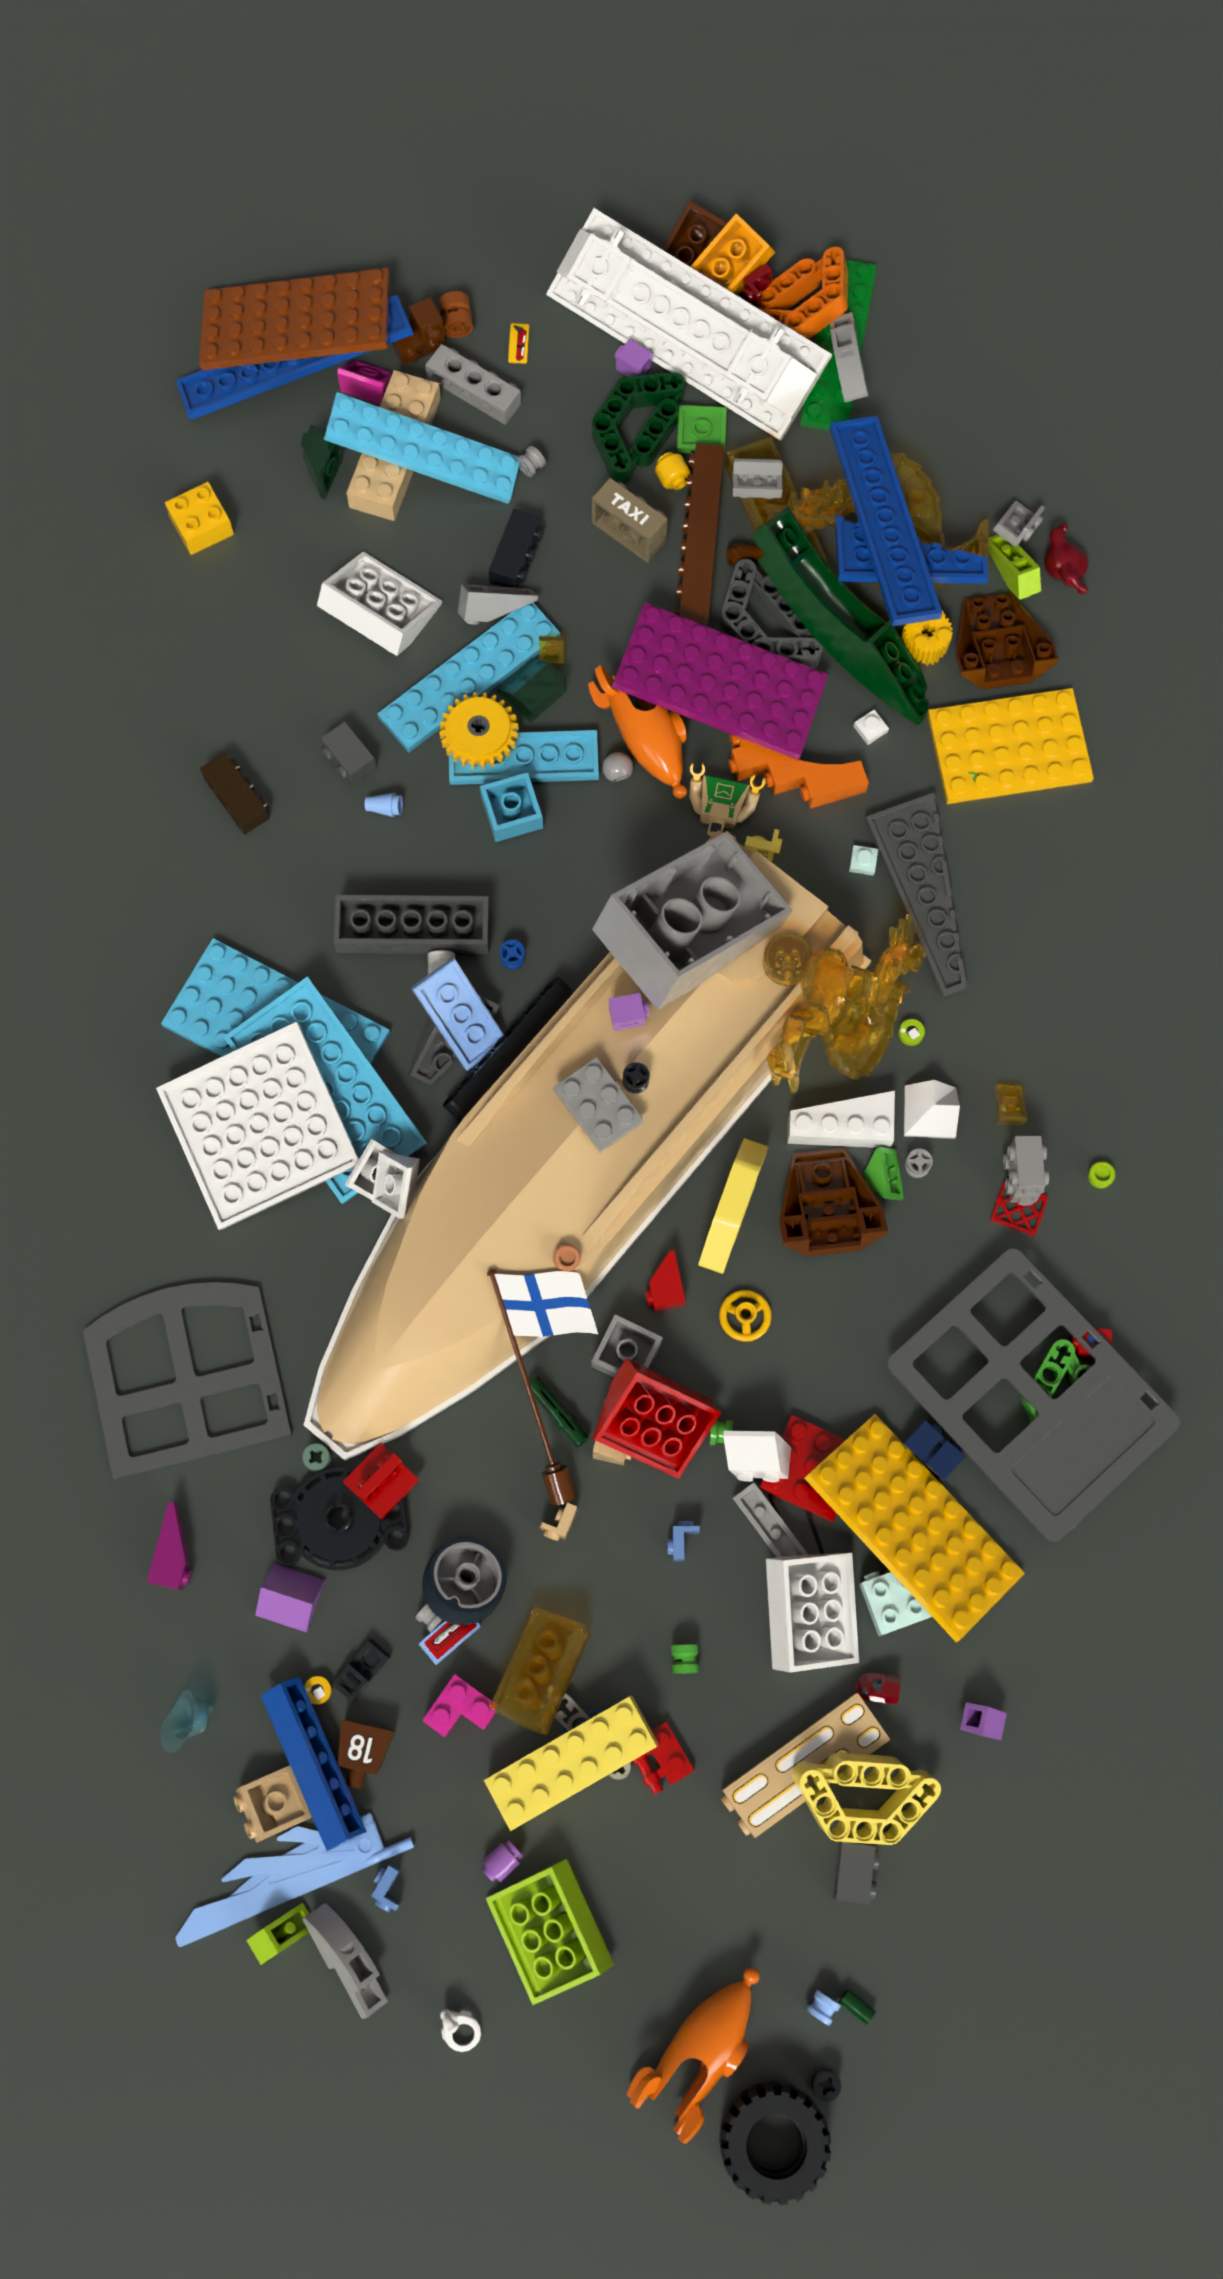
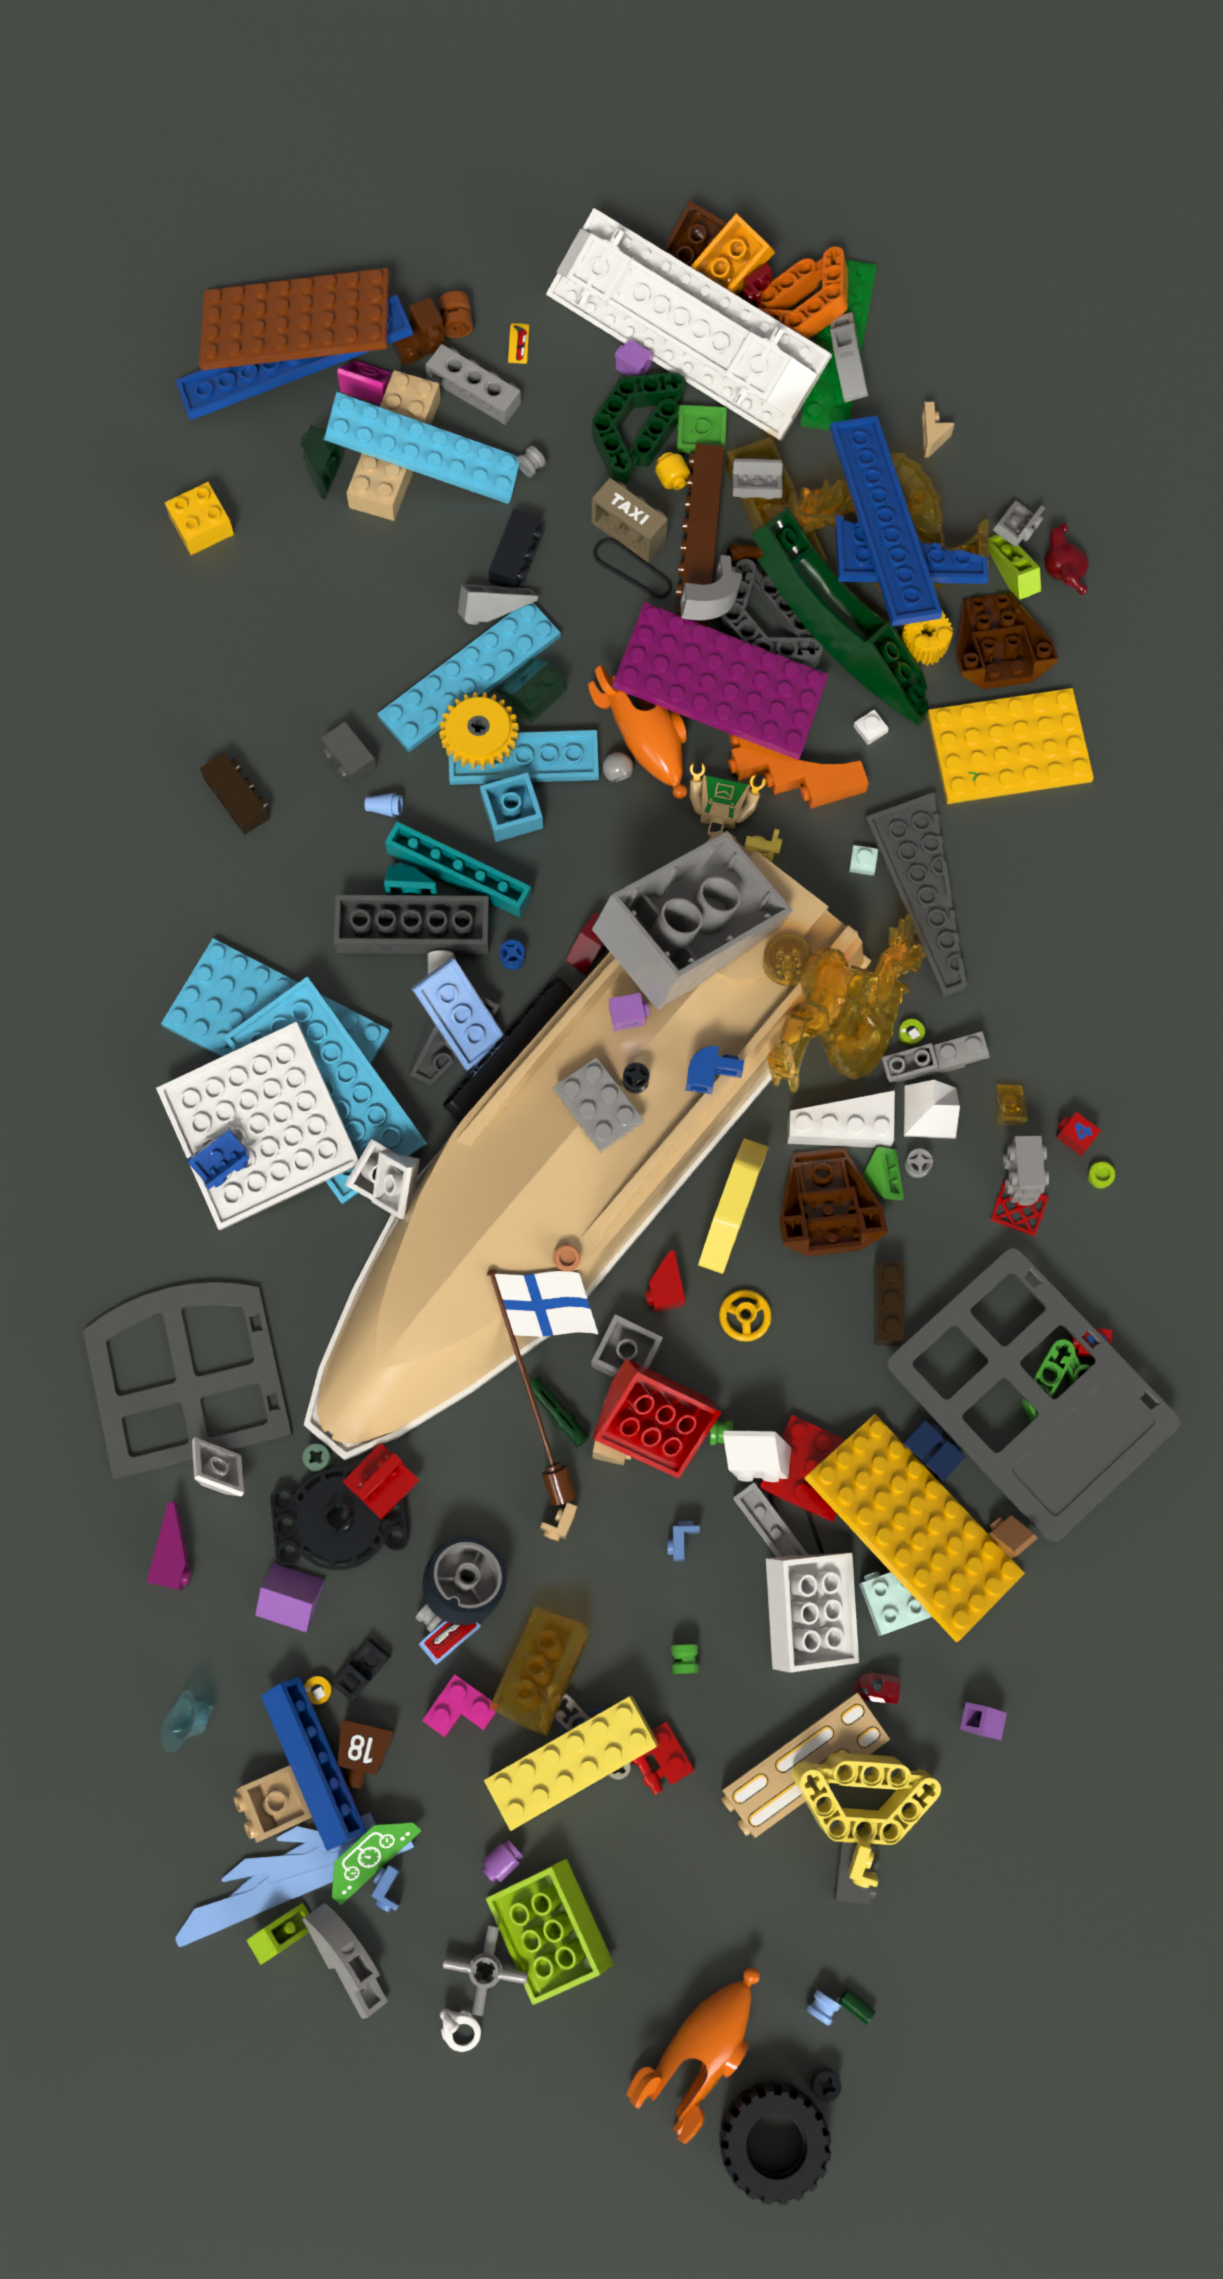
(217, 1468): none -> white slope
(219, 1159): none -> blue bracket
(369, 1856): none -> bright green sticker
(378, 602): white slope -> none
(408, 881): none -> teal slope
(458, 869): none -> teal brick
(476, 1976): none -> light grey bar
(551, 649): clear yellow plate -> none
(586, 948): none -> dark red slope
(627, 578): none -> black piece
(707, 1064): none -> blue brick
(714, 599): none -> light grey arch
(862, 1859): none -> light yellow bracket
(889, 1303): none -> dark brown brick
(933, 432): none -> tan slope
(935, 1059): none -> light grey slope
(1011, 1535): none -> medium nougat slope
(1077, 1133): none -> red brick

